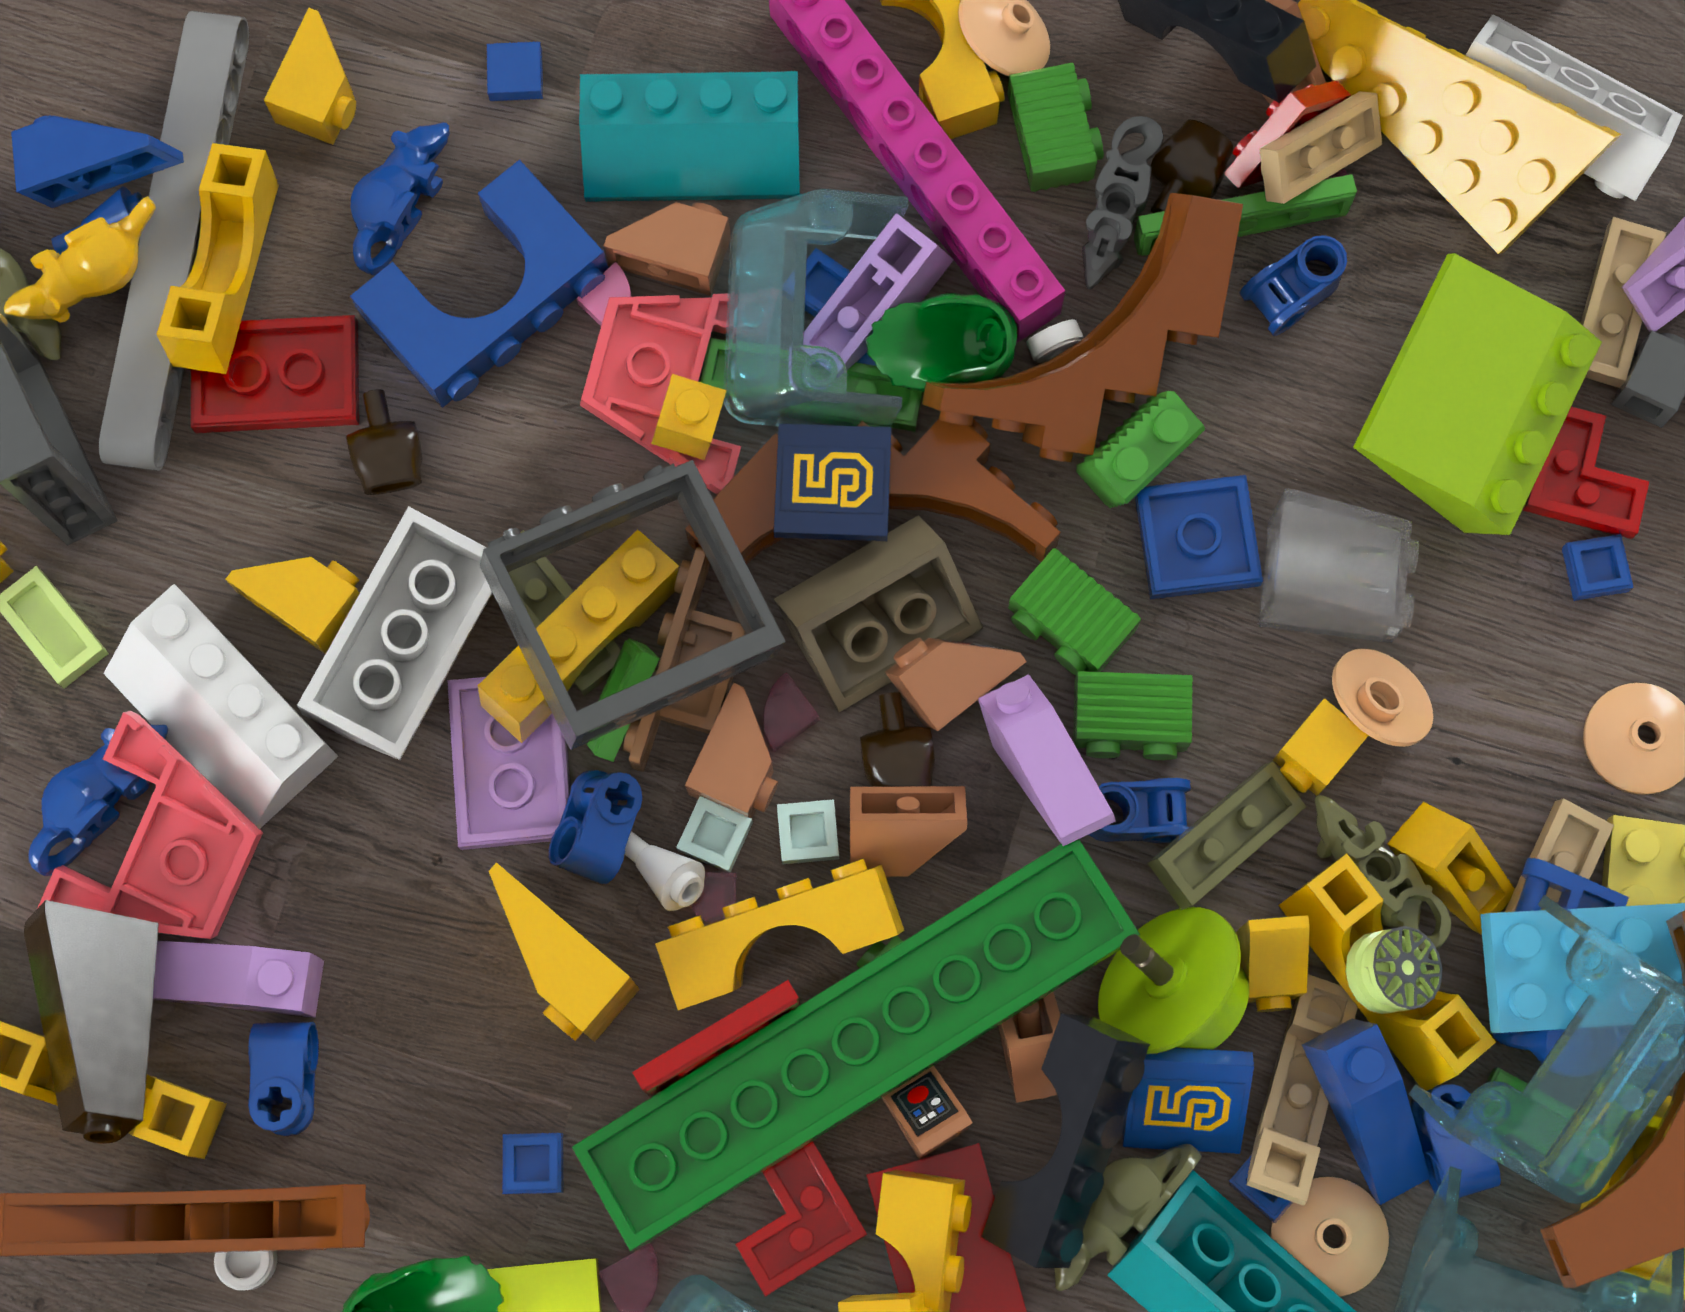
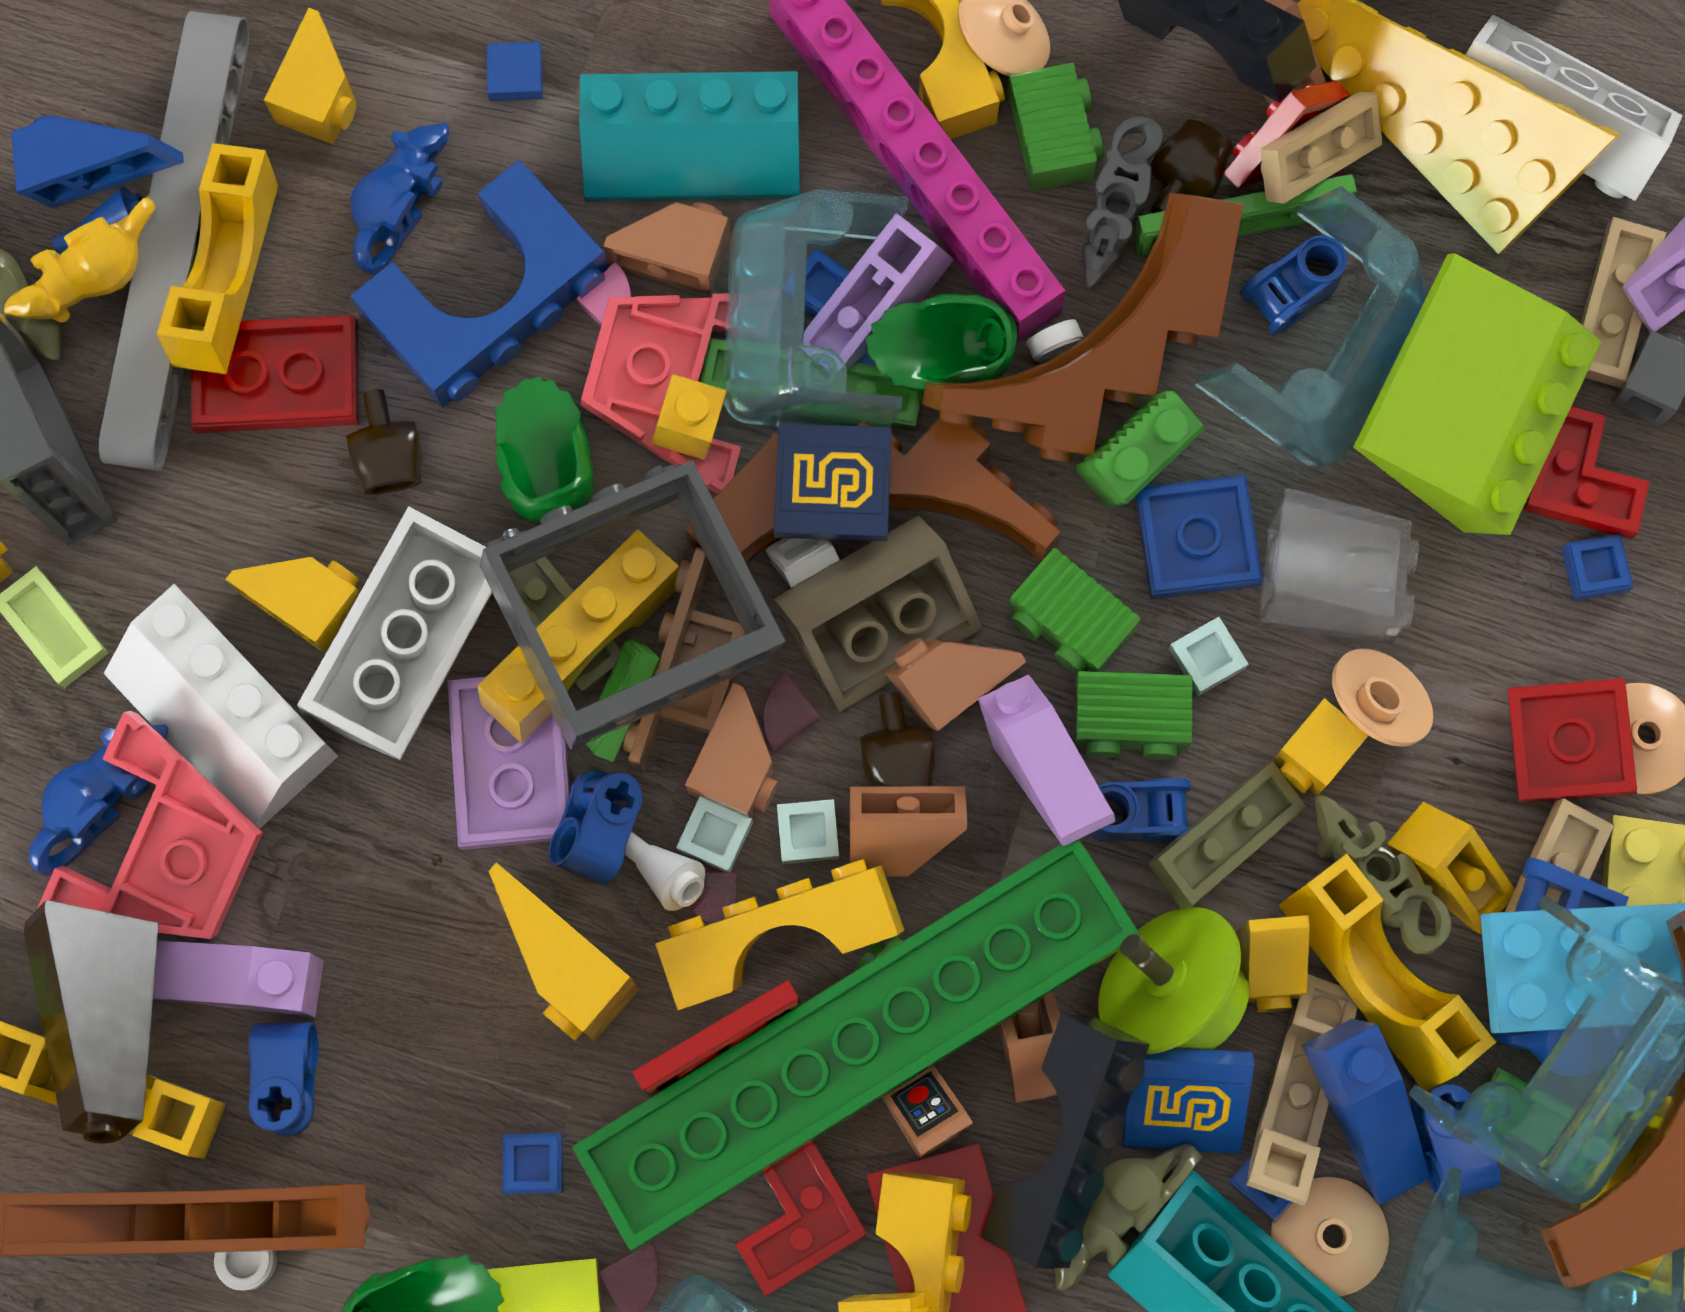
(542, 450): none -> green hair
(801, 558): none -> white tile
(1208, 656): none -> light aqua plate
(1320, 411): none -> clear light blue windscreen
(1406, 983): yellowish green wheel -> none
(1572, 741): none -> red plate

